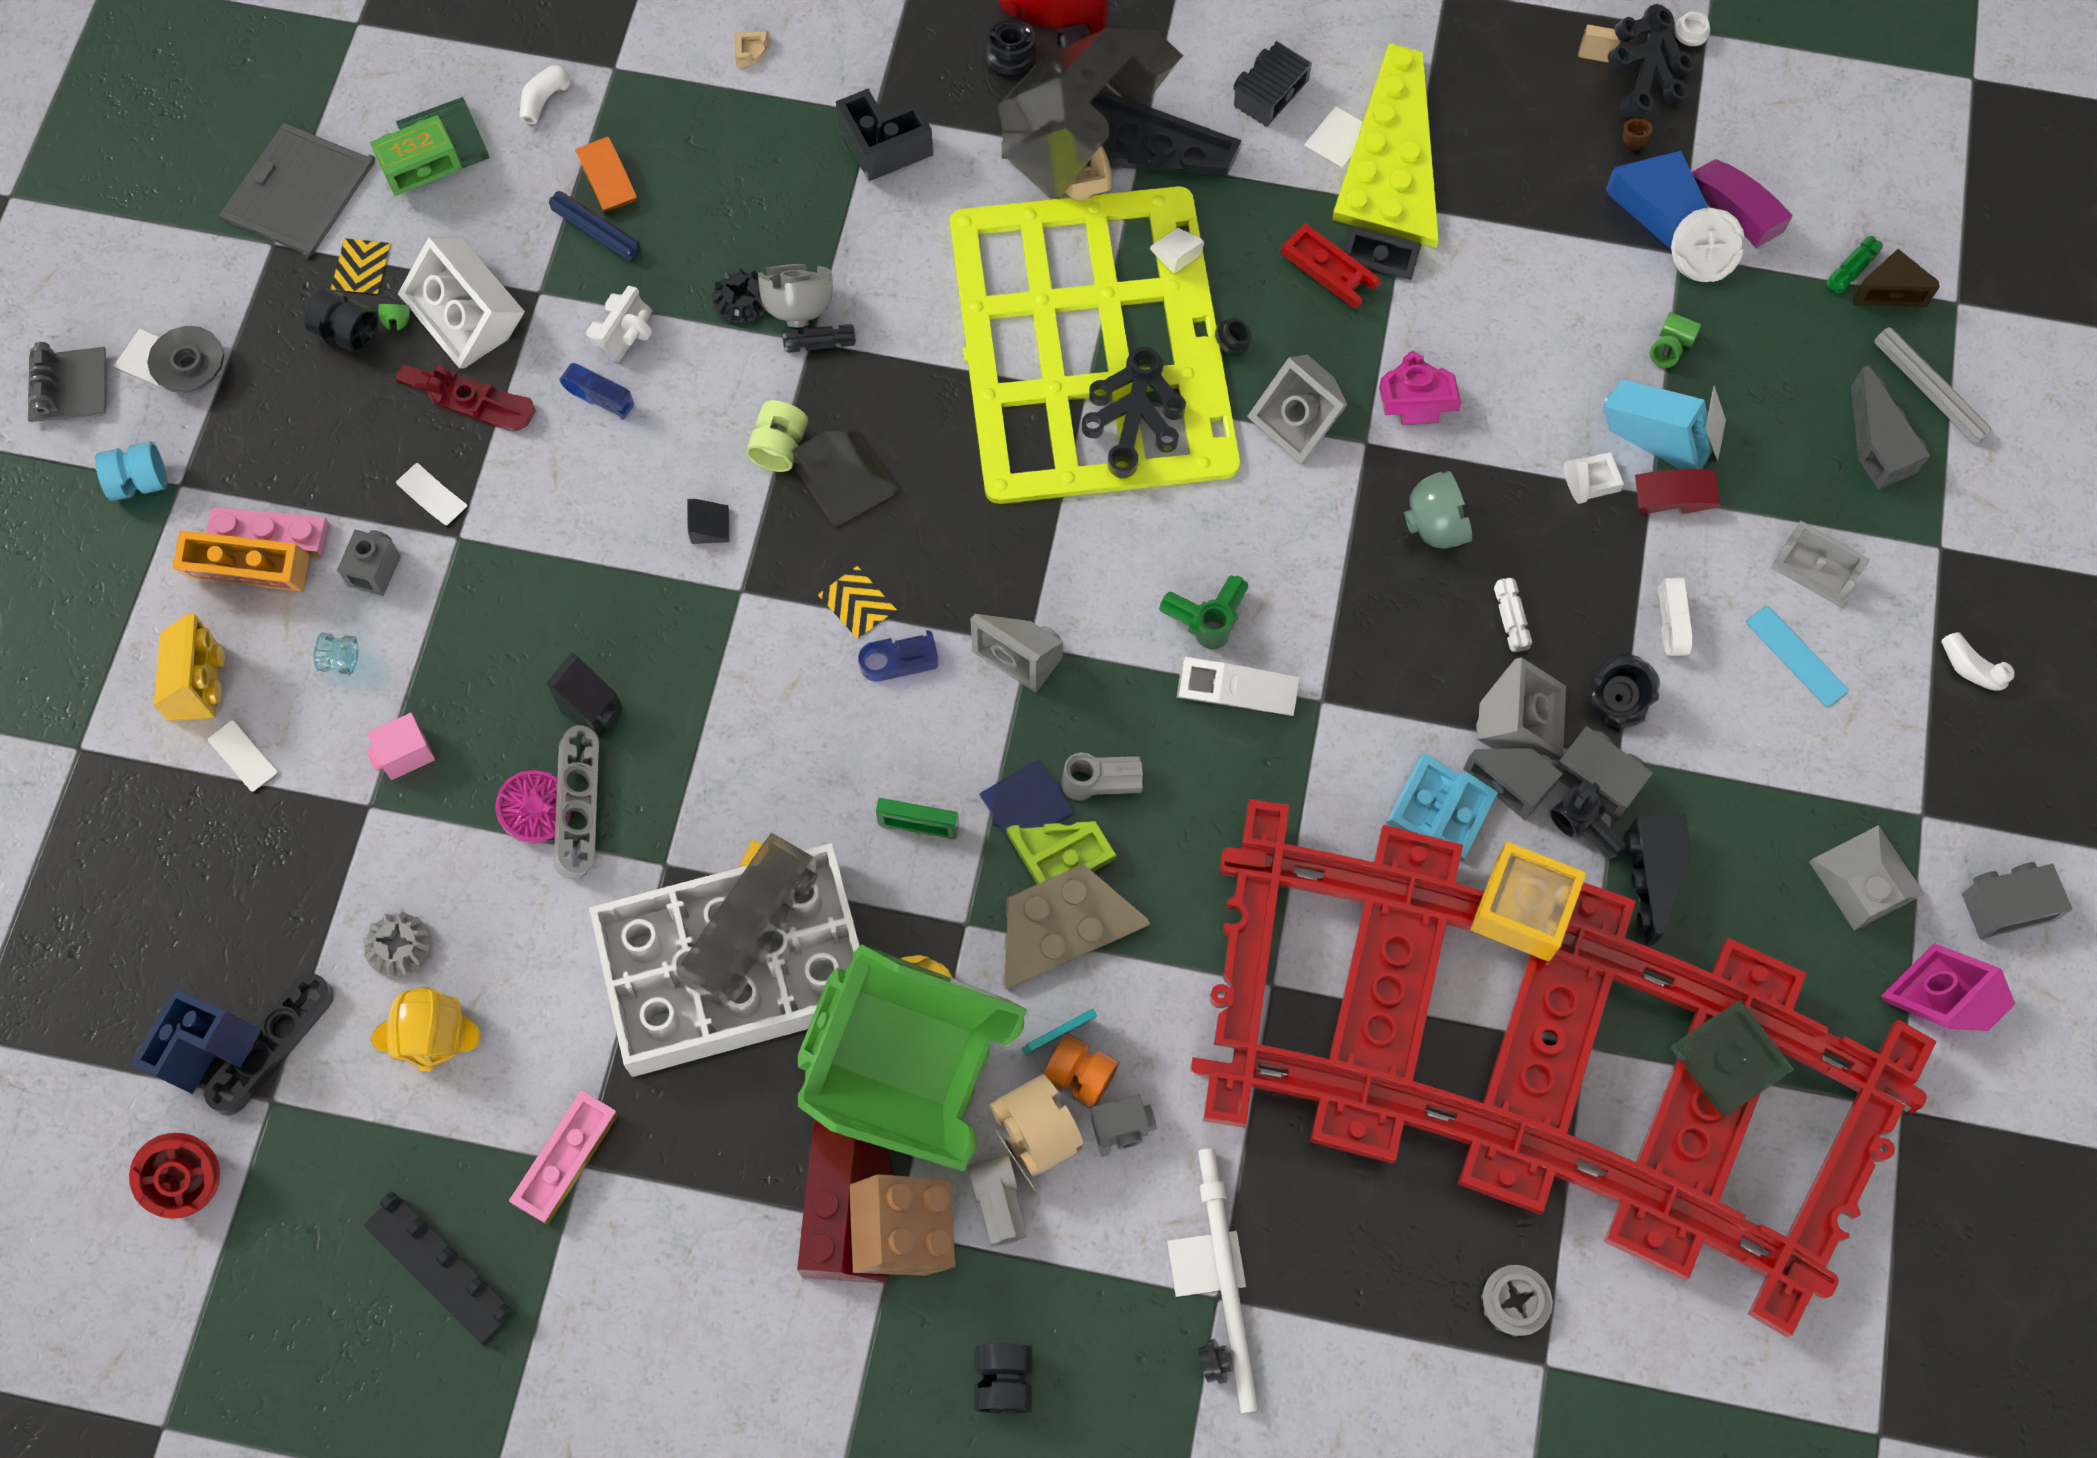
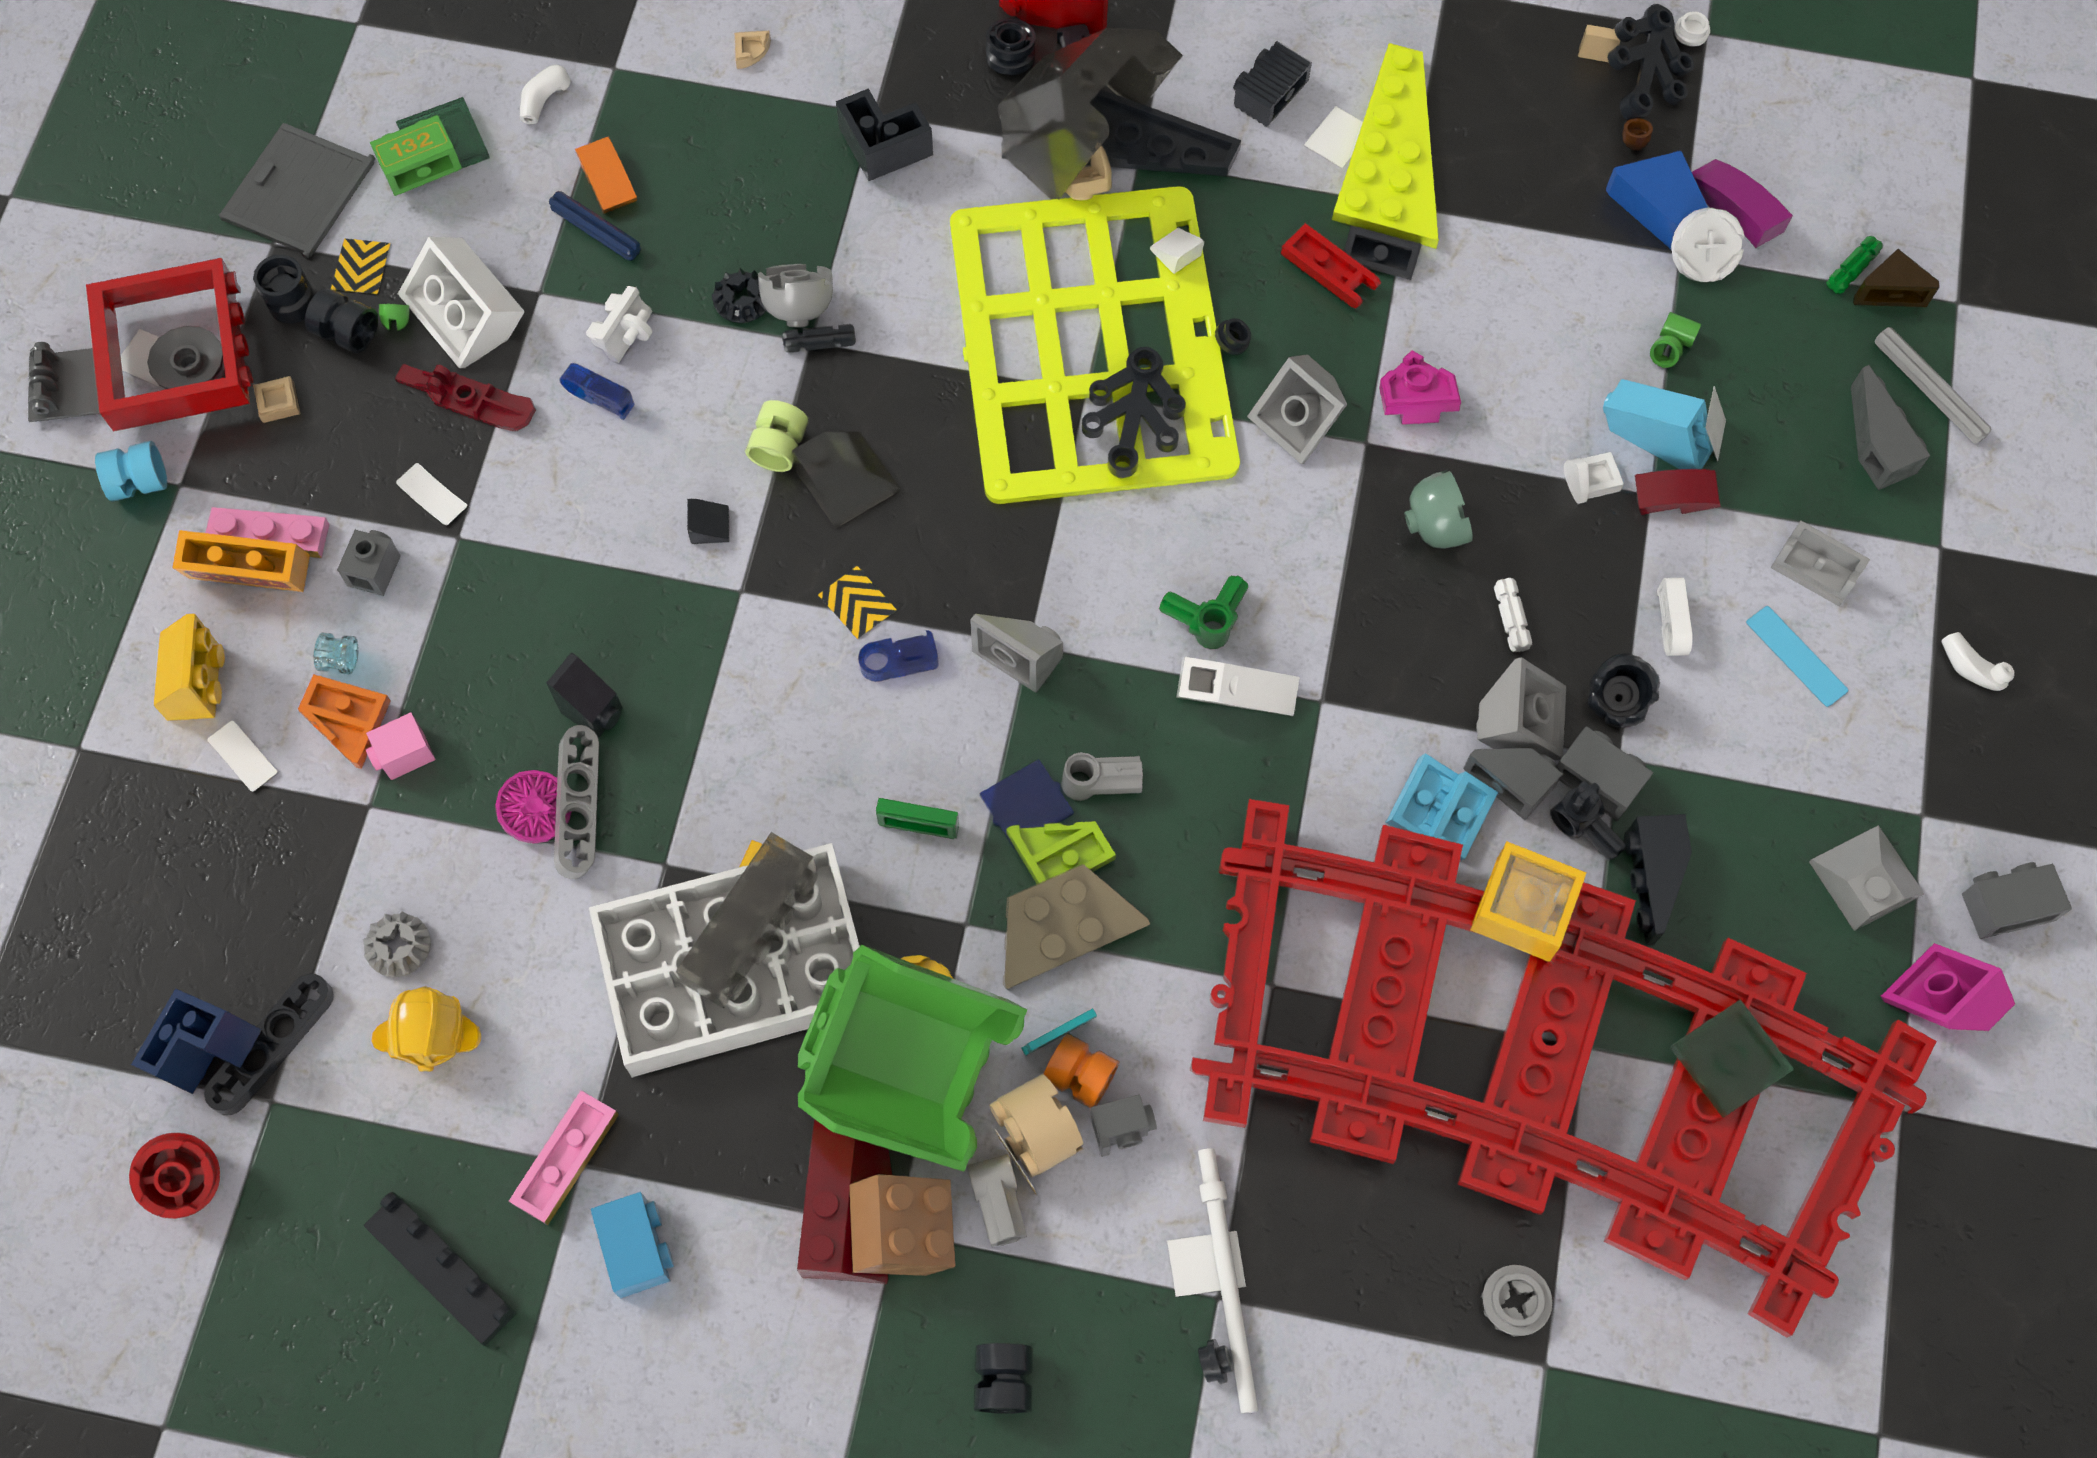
(179, 401): none -> red window
(276, 399): none -> tan tile
(283, 288): none -> black wheel
(344, 715): none -> orange wing
(631, 1244): none -> dark azure brick

